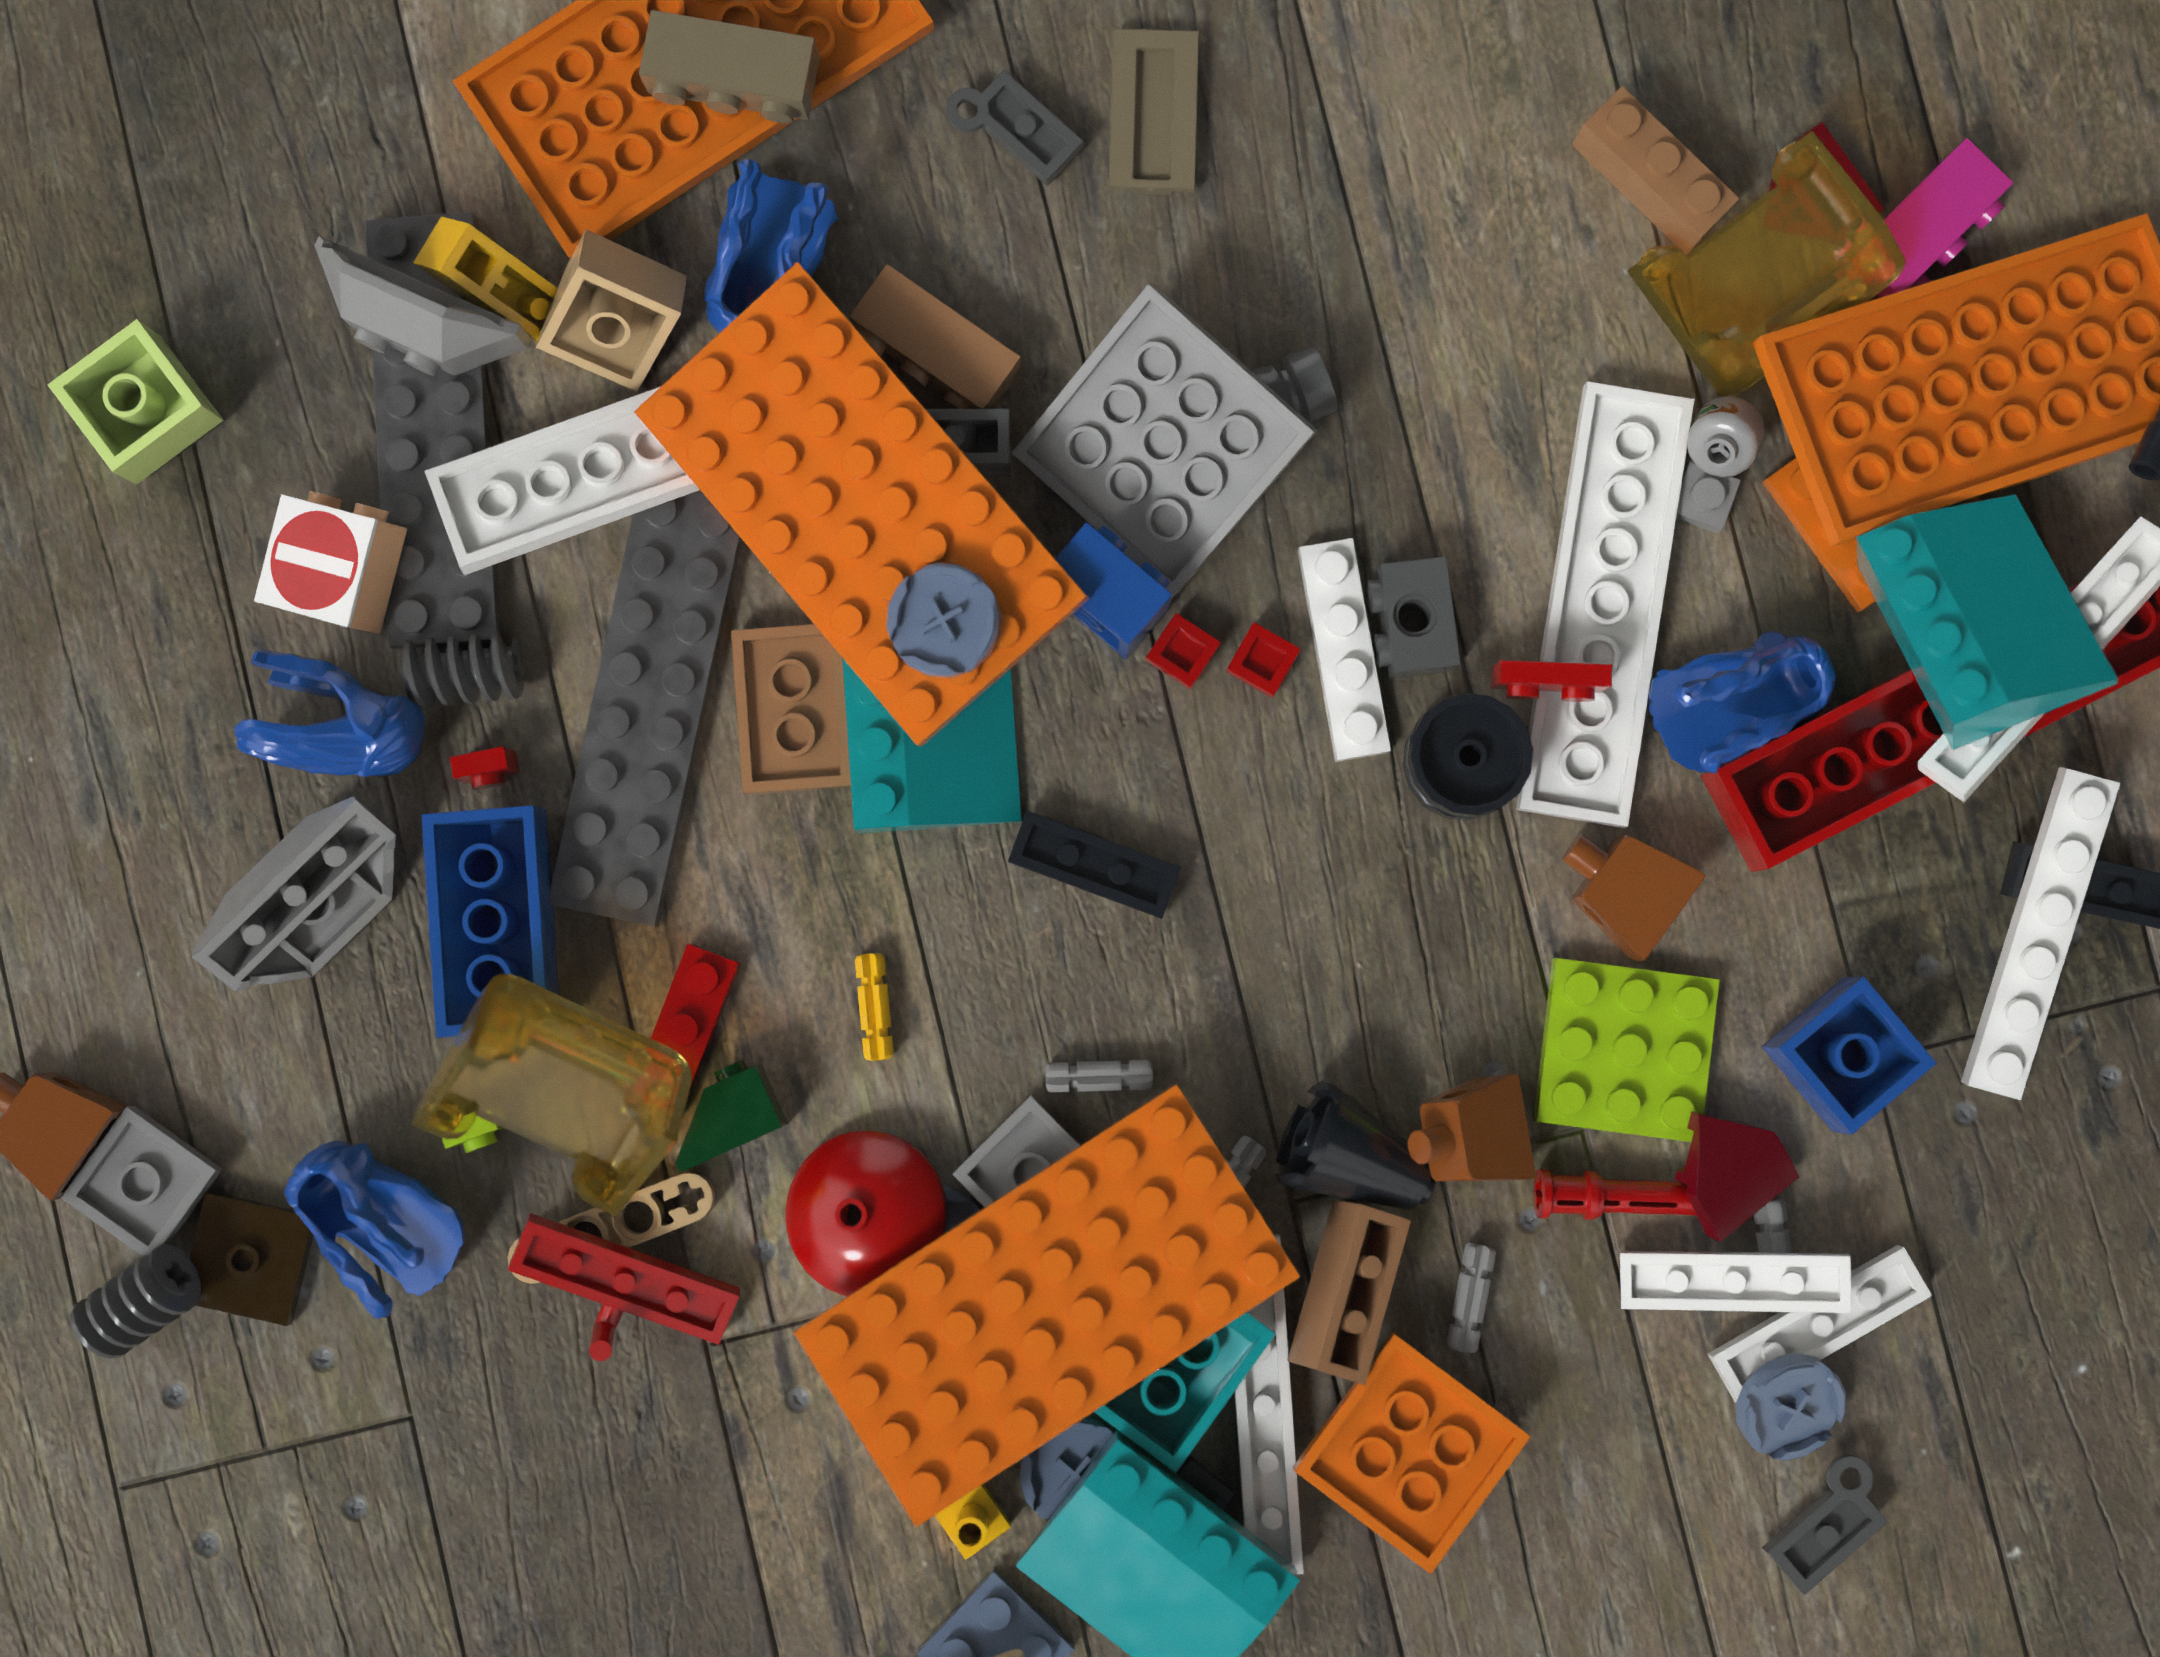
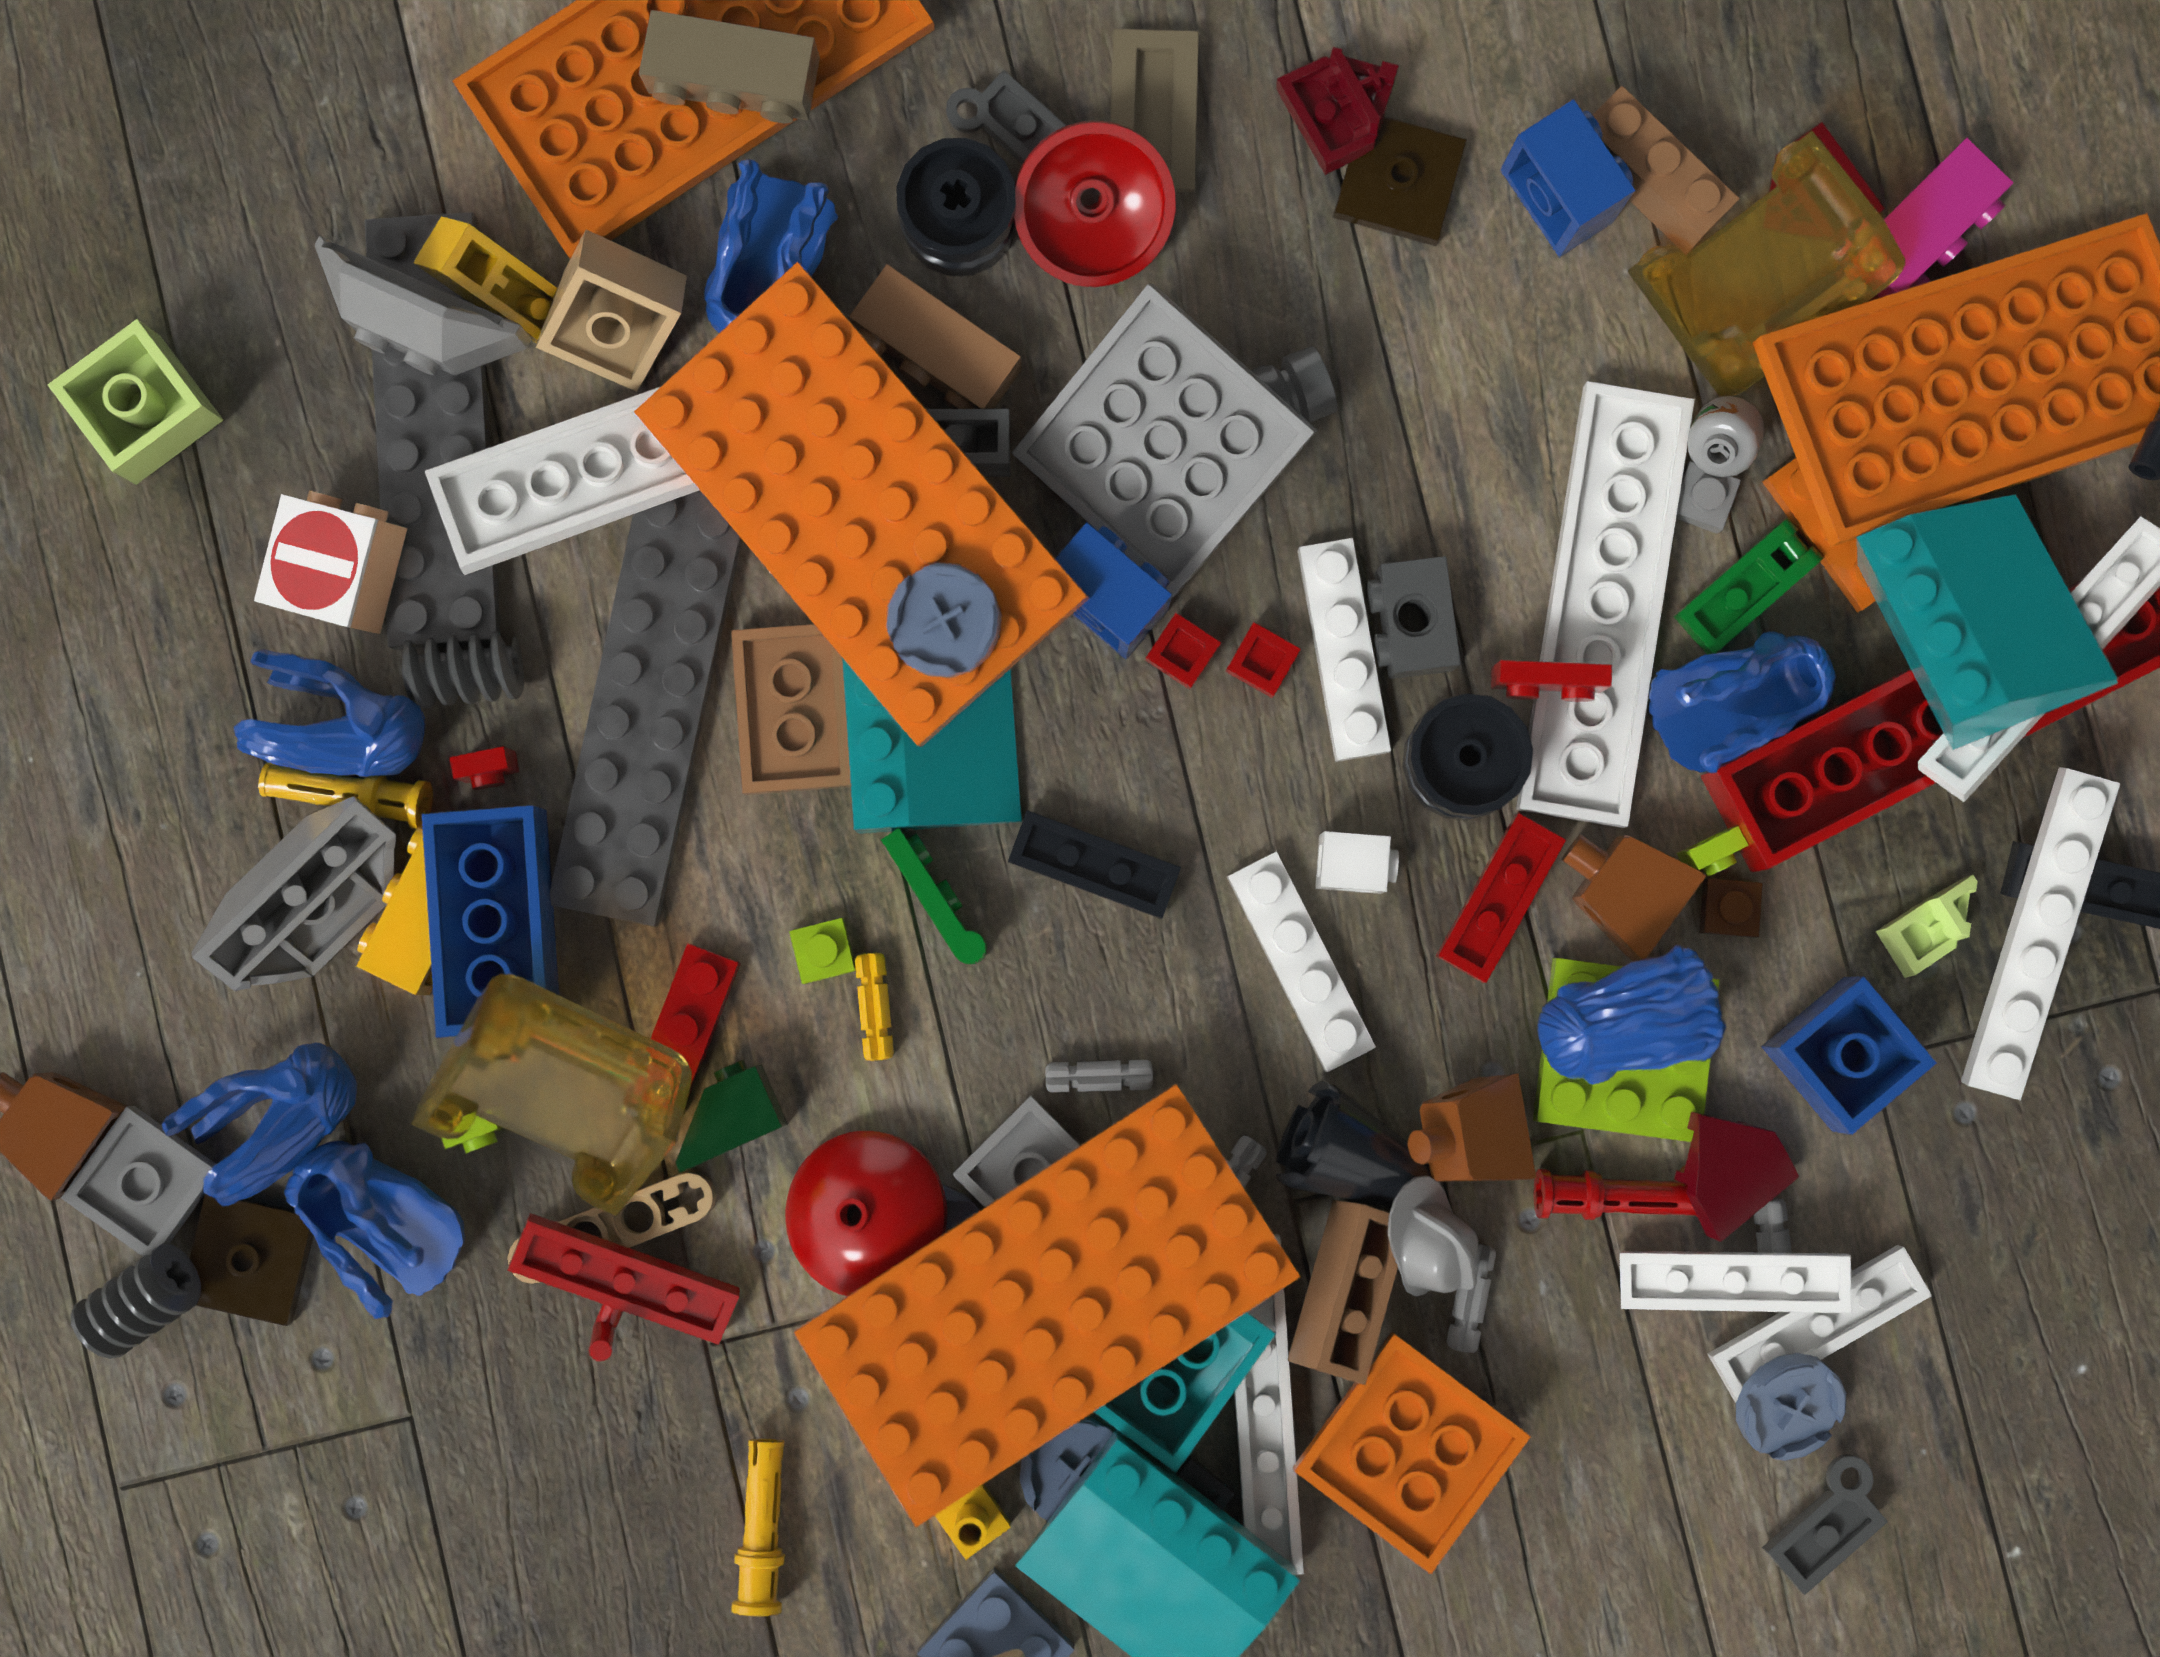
(310, 1098): none -> blue hair
(378, 794): none -> yellow pin
(400, 941): none -> yellow slope
(760, 1553): none -> yellow pin
(822, 951): none -> lime plate
(937, 899): none -> green plate
(957, 175): none -> black wheel
(1101, 240): none -> red dish
(1301, 962): none -> white plate
(1338, 105): none -> dark red slope
(1355, 862): none -> white brick
(1402, 182): none -> dark brown plate
(1429, 1241): none -> light grey piece
(1500, 898): none -> red plate
(1568, 177): none -> blue brick
(1634, 1019): none -> blue hair
(1715, 851): none -> lime plate
(1731, 908): none -> reddish brown plate
(1747, 588): none -> green plate
(1929, 928): none -> yellowish green slope

